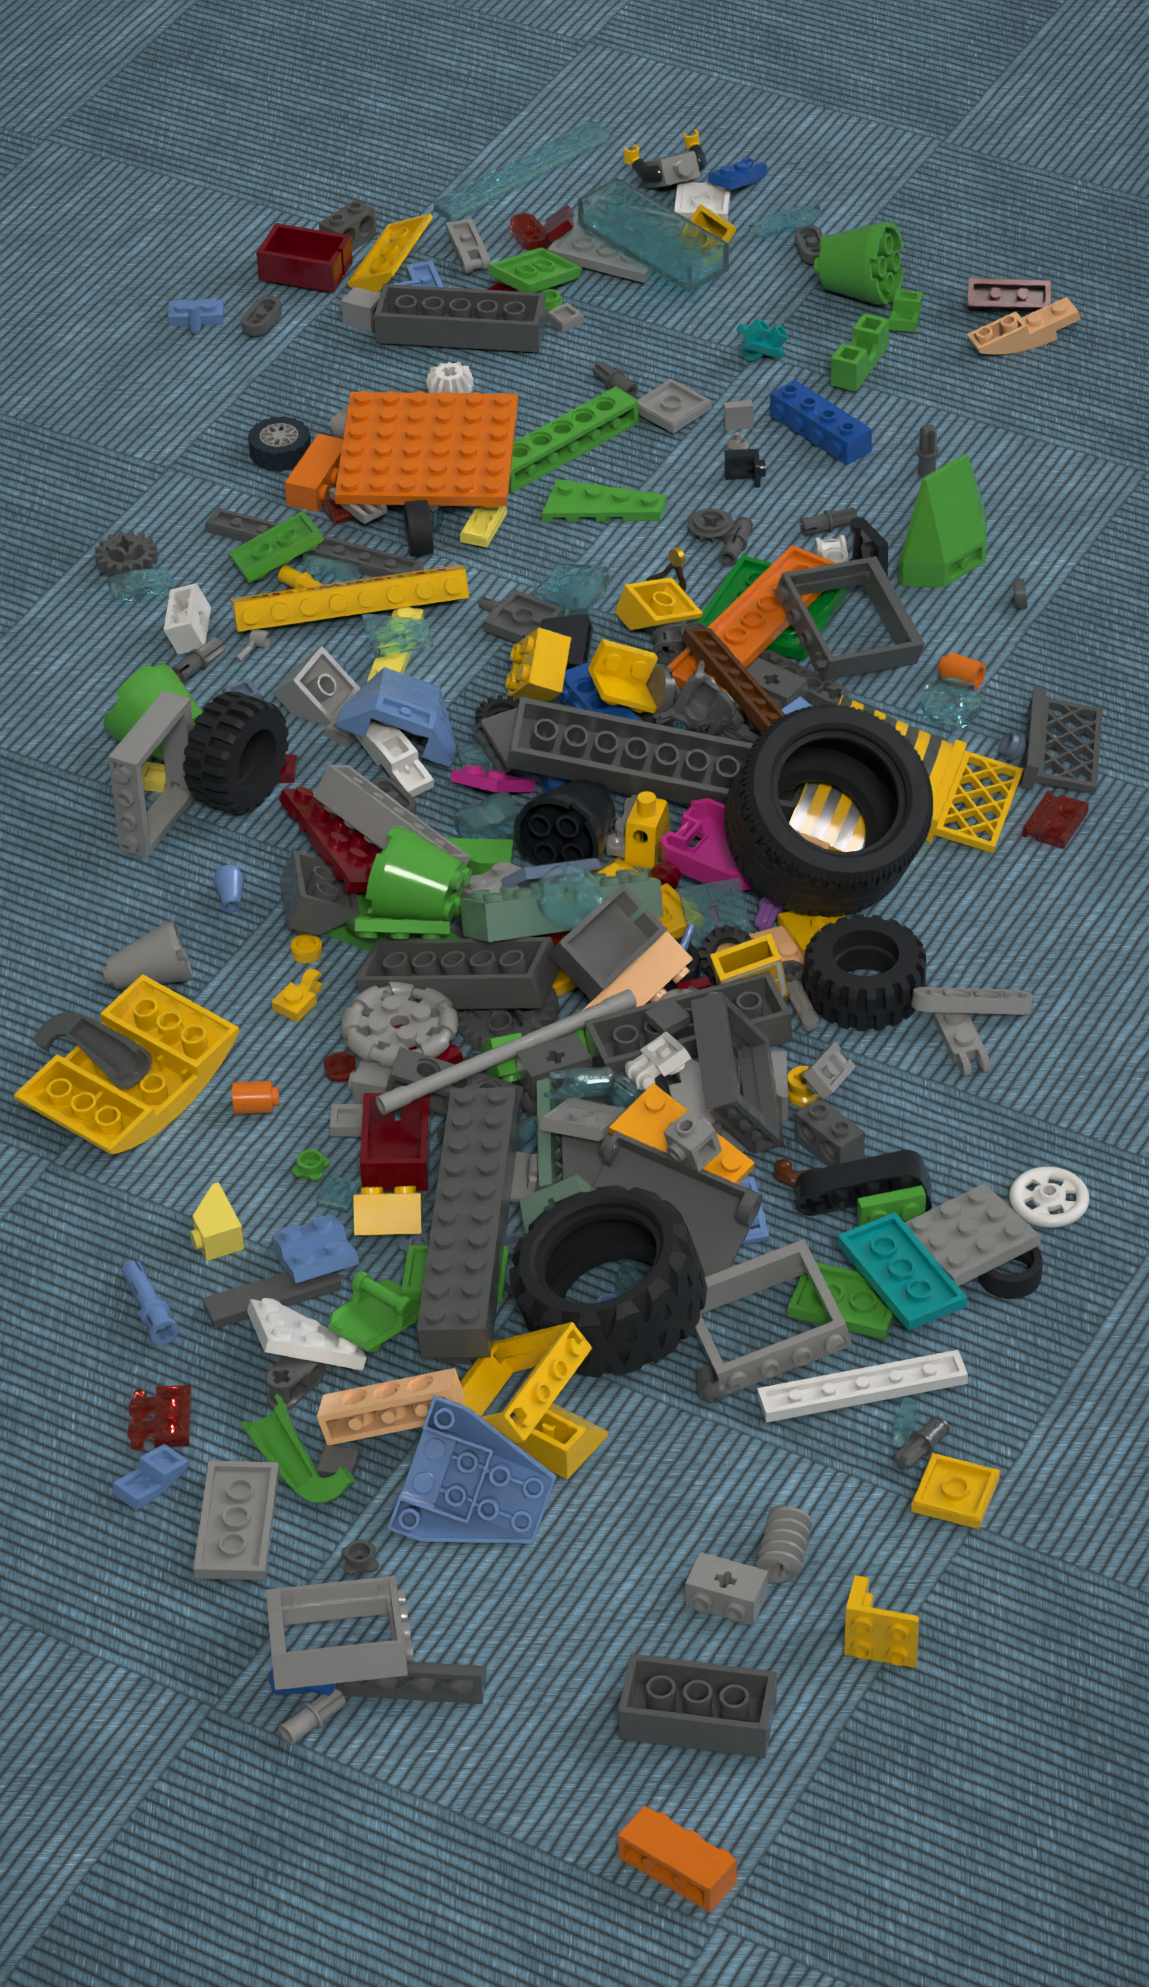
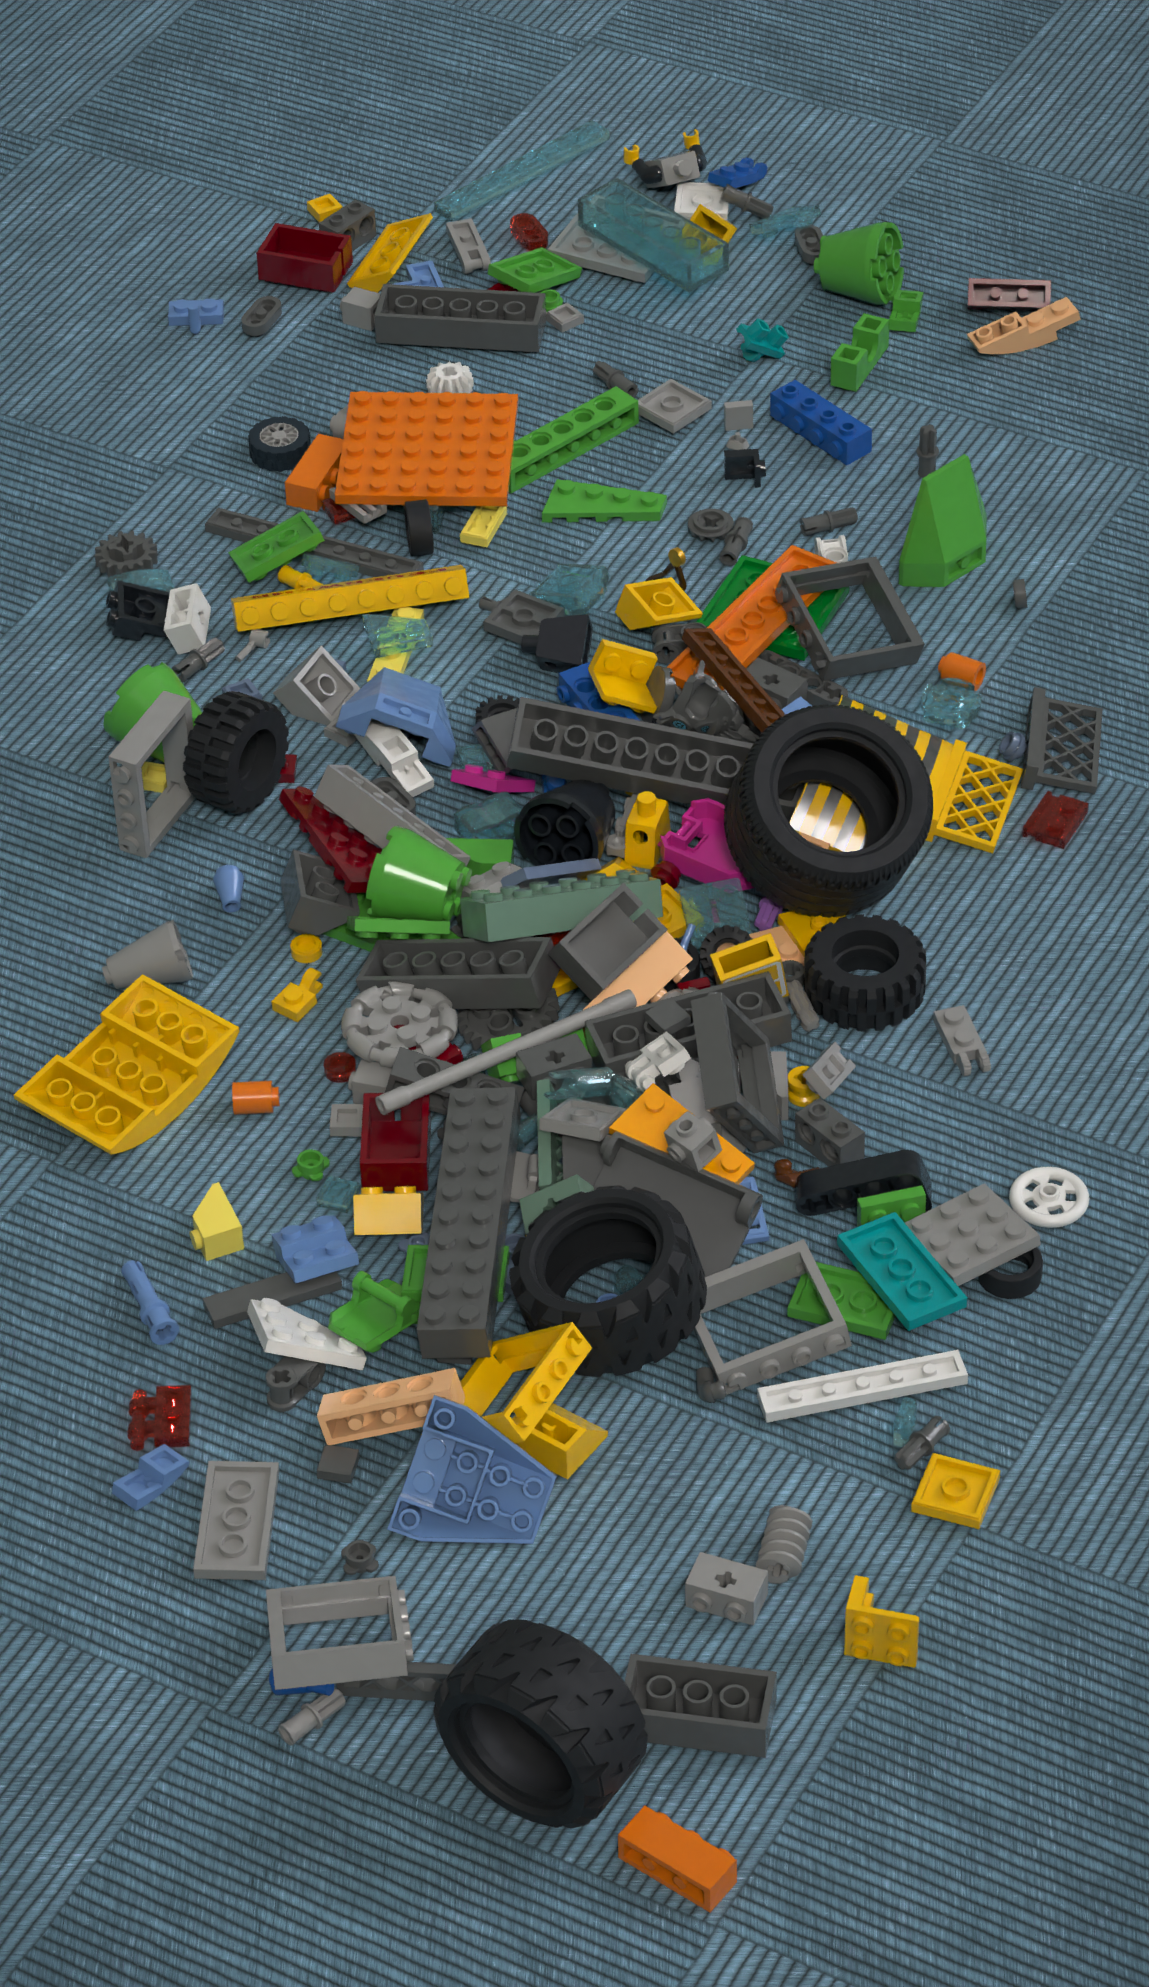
(113, 1052): dark grey animal -> none
(136, 610): none -> black plate
(281, 1443): bright green animal -> none
(323, 207): none -> yellow plate
(538, 666): yellow slope -> none
(540, 1723): none -> black tyre
(551, 895): clear light blue plate -> none
(559, 223): tile -> none
(746, 201): none -> dark grey axle
(868, 542): black plate -> none
(972, 1000): light grey beam -> none

